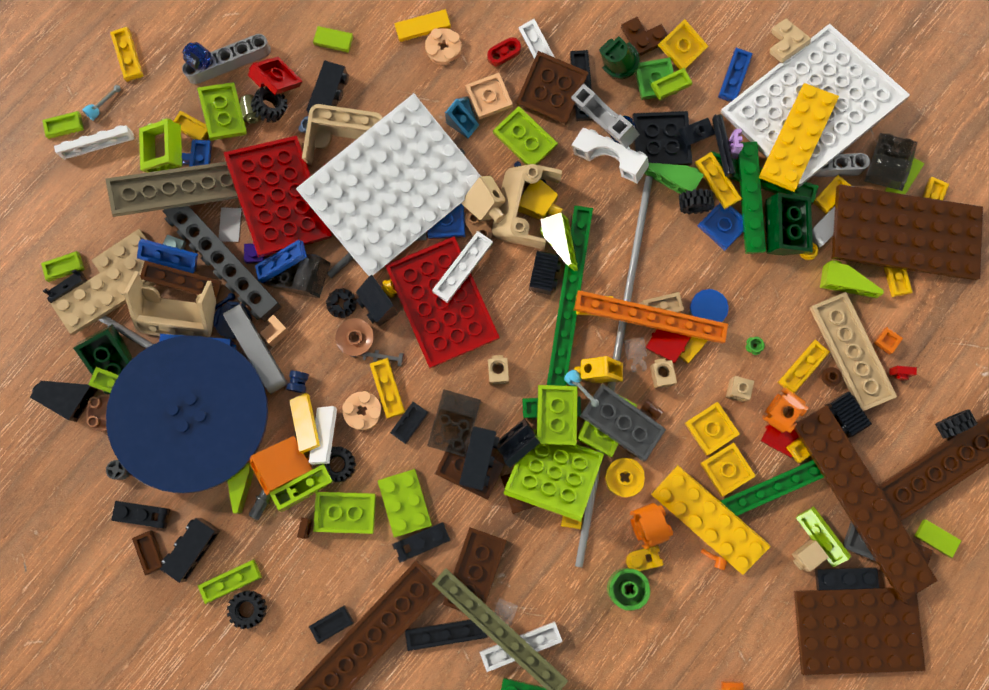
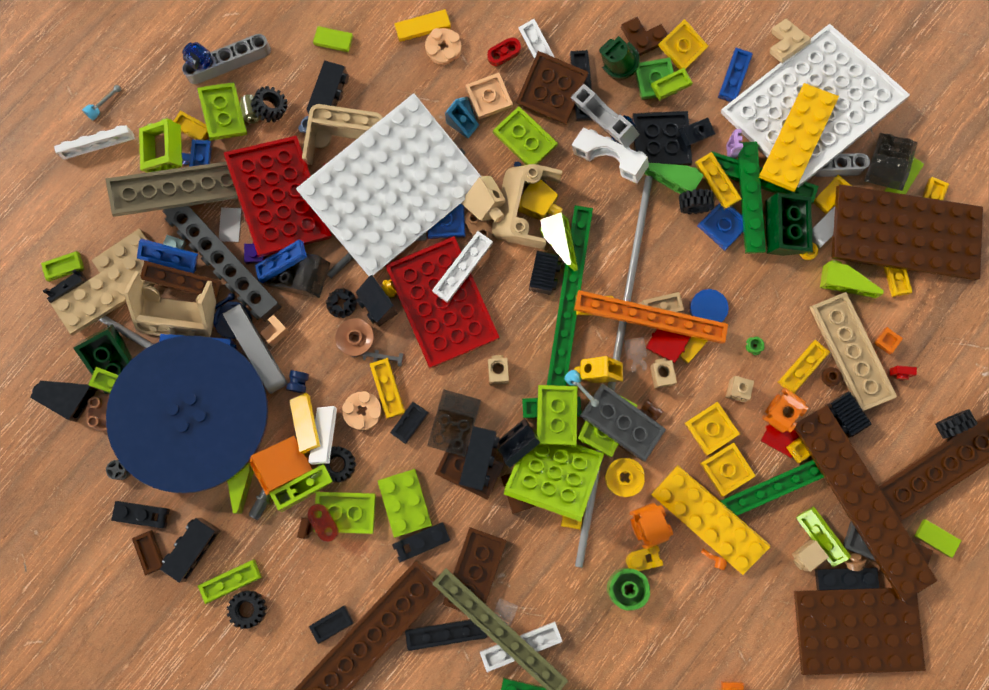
(63, 125): lime tile -> none
(126, 54): yellow tile -> none
(274, 75): red plate -> none
(322, 523): none -> clear red plate
(723, 145): black axle -> none
(856, 562): none -> medium nougat plate

